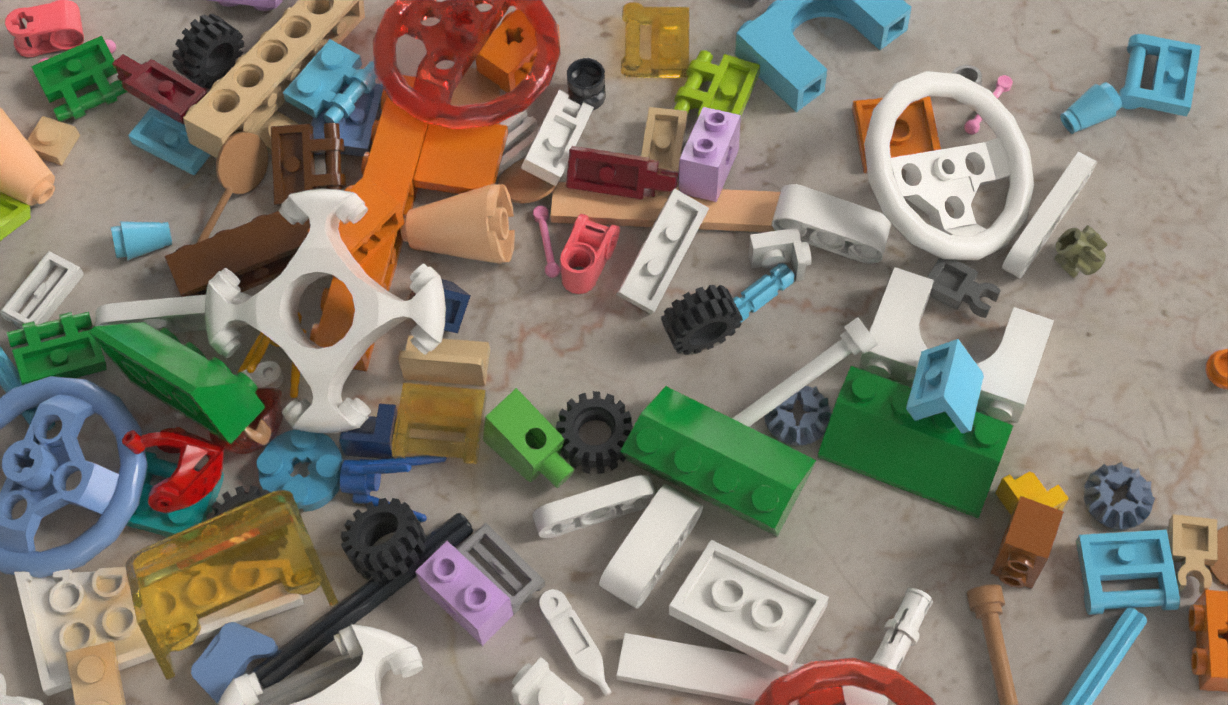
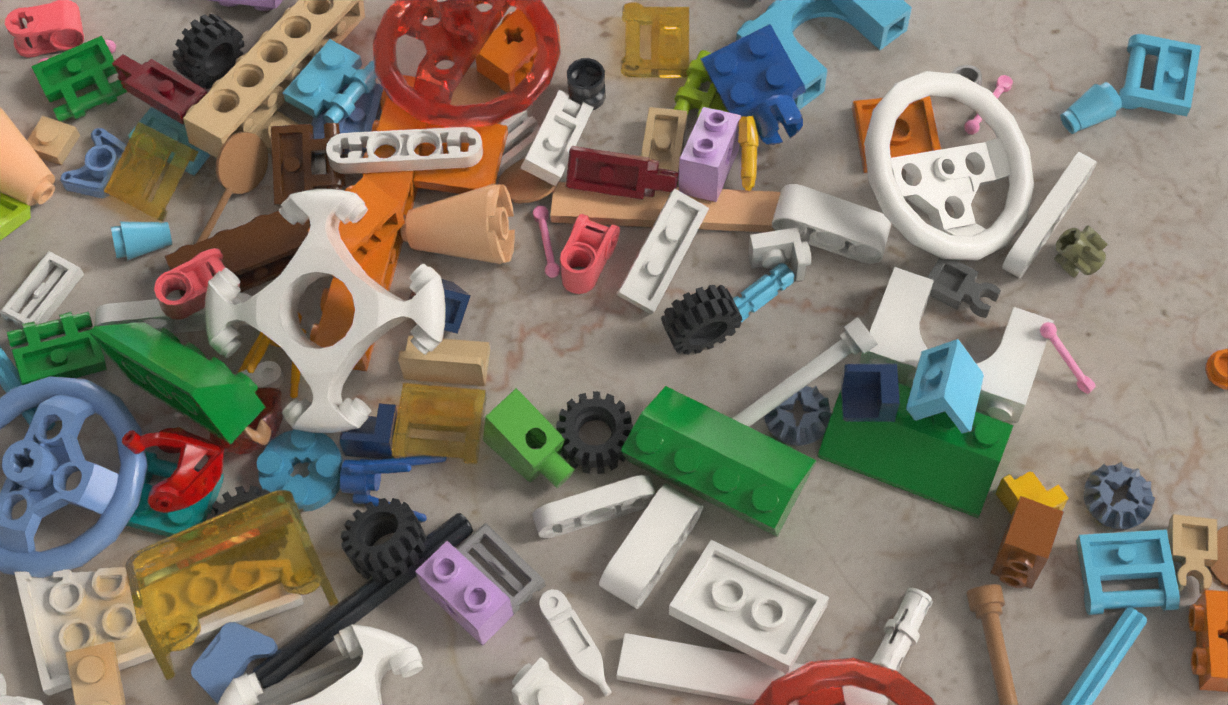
(98, 167): none -> medium blue piece
(141, 167): none -> clear yellow plate
(193, 279): none -> coral piece
(404, 142): none -> white beam
(749, 142): none -> yellow piece
(758, 81): none -> blue plate
(870, 392): none -> dark blue panel
(1084, 383): none -> bright pink hinge

